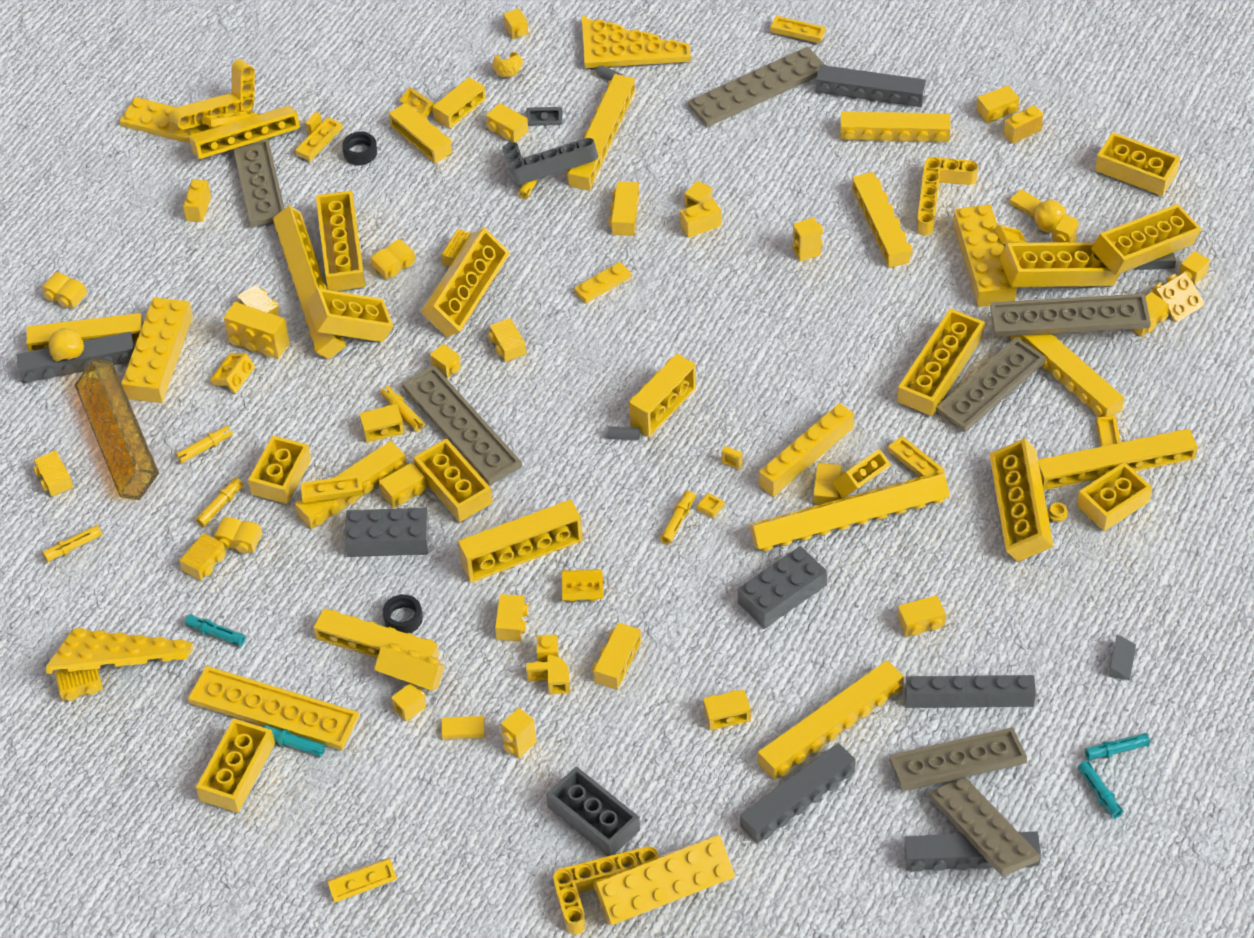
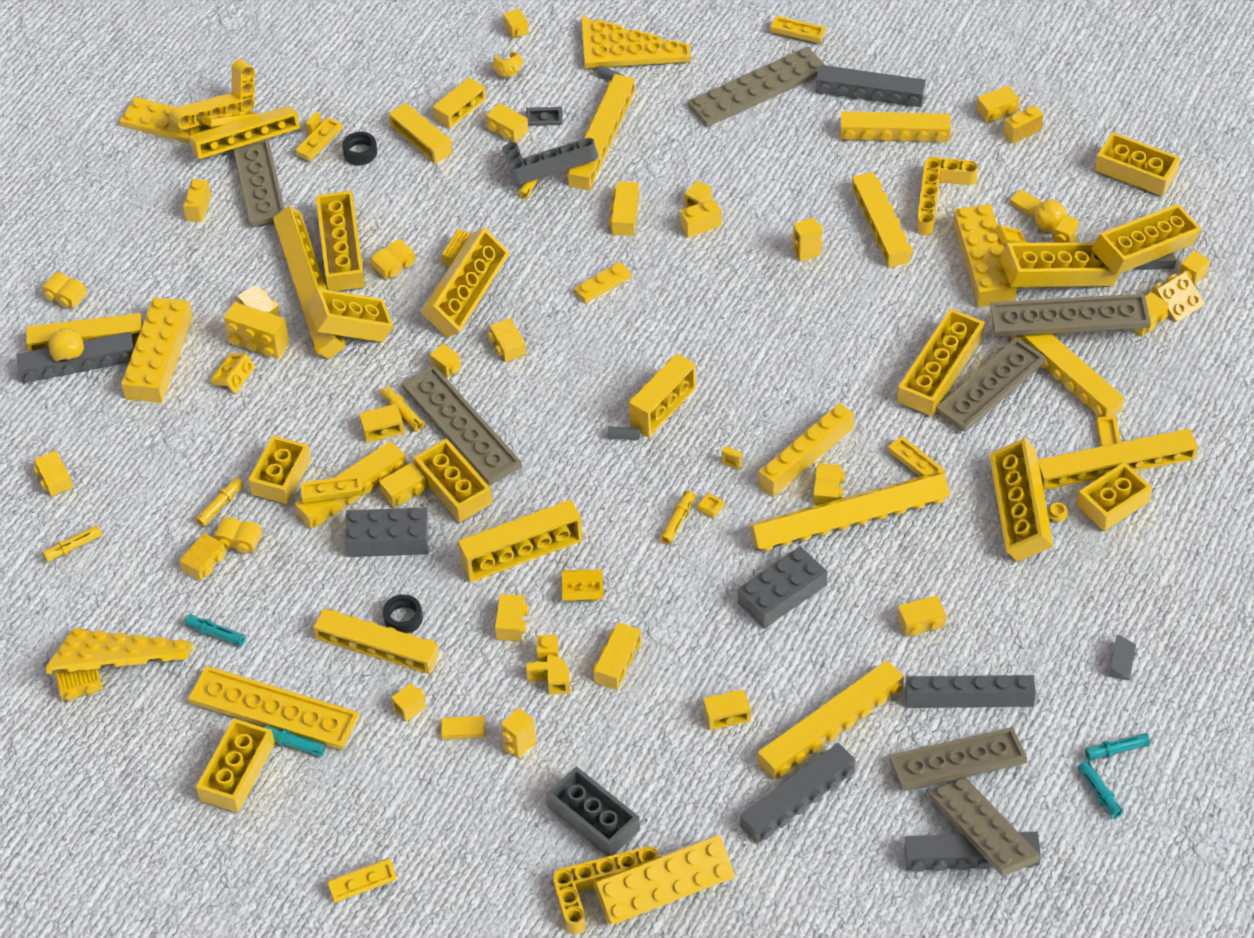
(116, 429): clear yellow brick -> none
(204, 444): yellow pin -> none
(409, 666): yellow brick -> none
(418, 101): yellow plate -> none
(861, 473): yellow brick -> none

